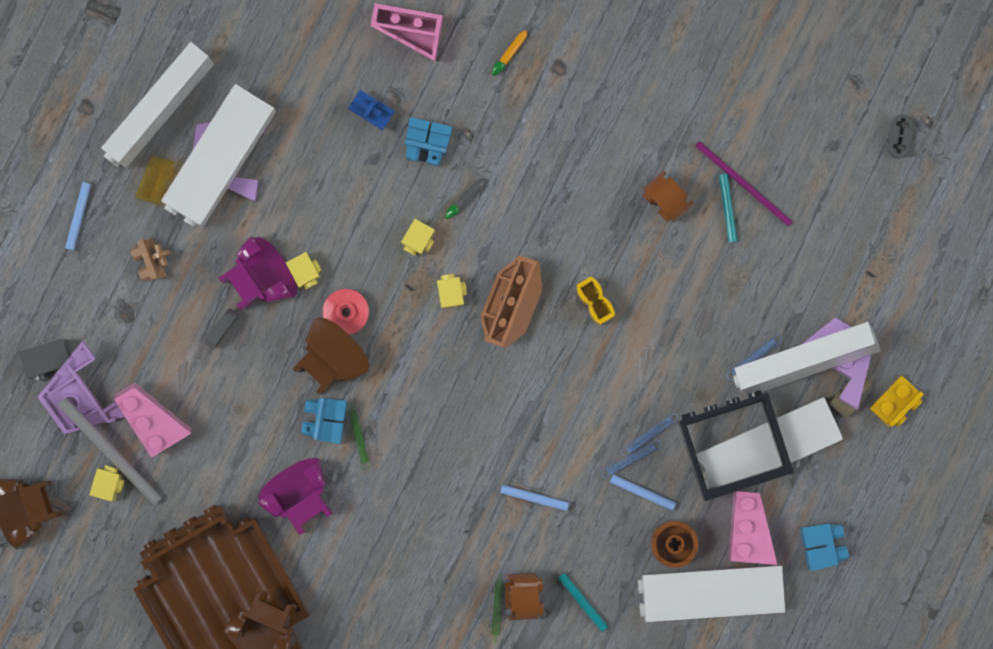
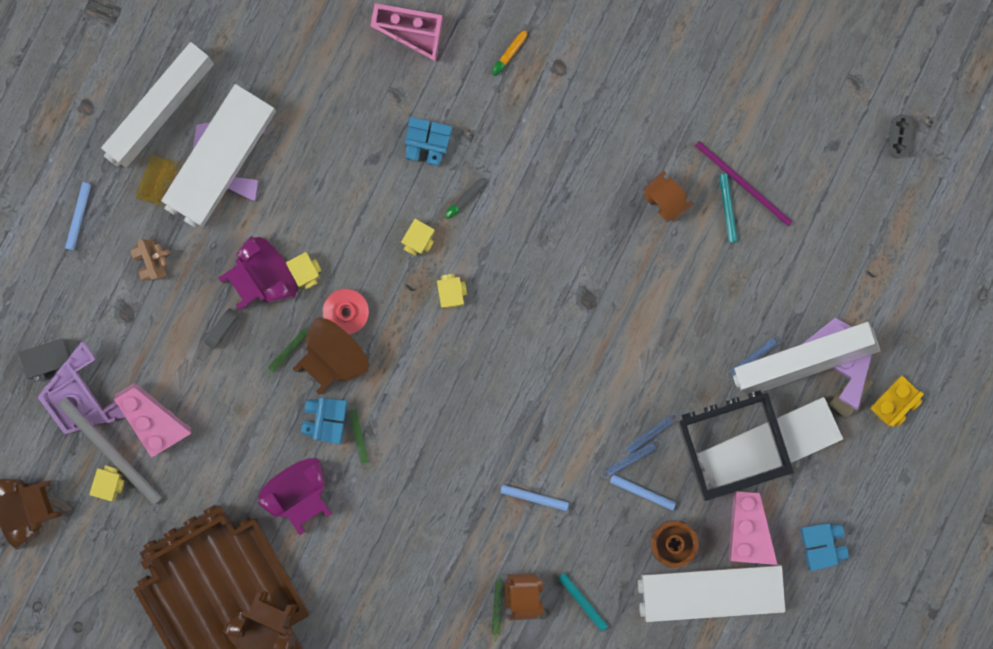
(288, 347): none -> bright green piece
(371, 110): blue hips -> none
(511, 301): nougat wedge -> none
(591, 295): yellow brick -> none

